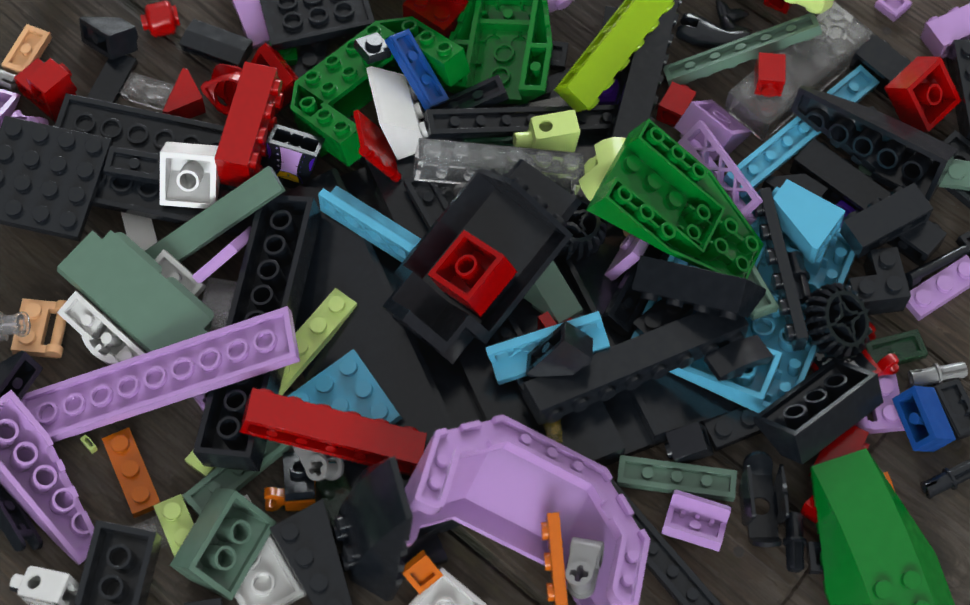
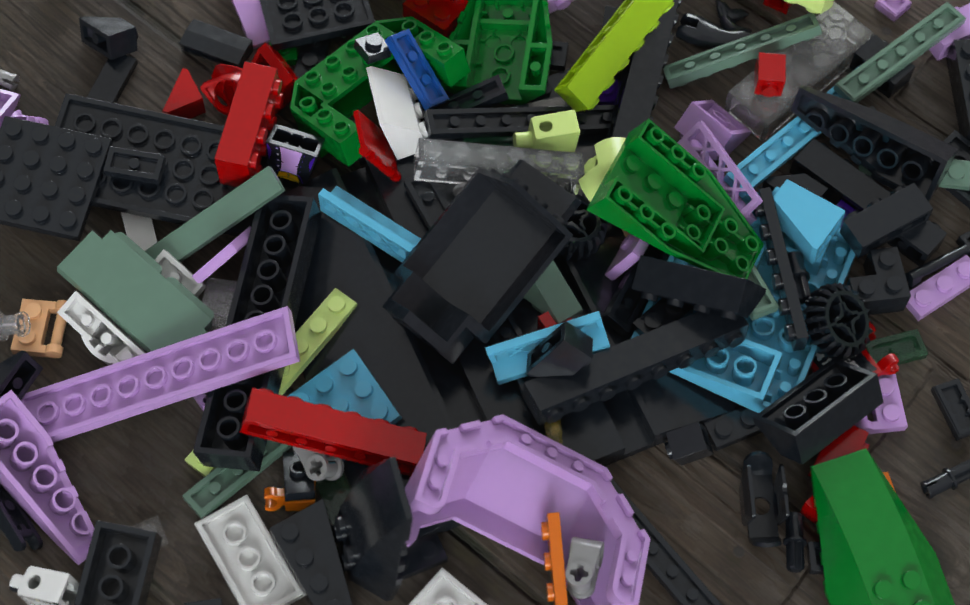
(26, 49): light nougat plate -> none
(46, 85): red brick -> none
(88, 444): yellowish green piece -> none
(131, 472): orange plate -> none
(146, 91): clear plate -> none
(160, 19): red head -> none
(174, 521): yellowish green plate -> none
(188, 175): white slope -> none
(223, 543): sand green slope -> none
(421, 572): orange plate -> none
(472, 273): red brick -> none
(671, 476): sand green plate -> none
(675, 103): red brick -> none
(696, 520): lavender bracket -> none
(735, 357): black slope -> none
(899, 53): none -> sand green tile
(923, 93): red brick -> none
(923, 419): blue brick -> none
(937, 374): light grey axle -> none

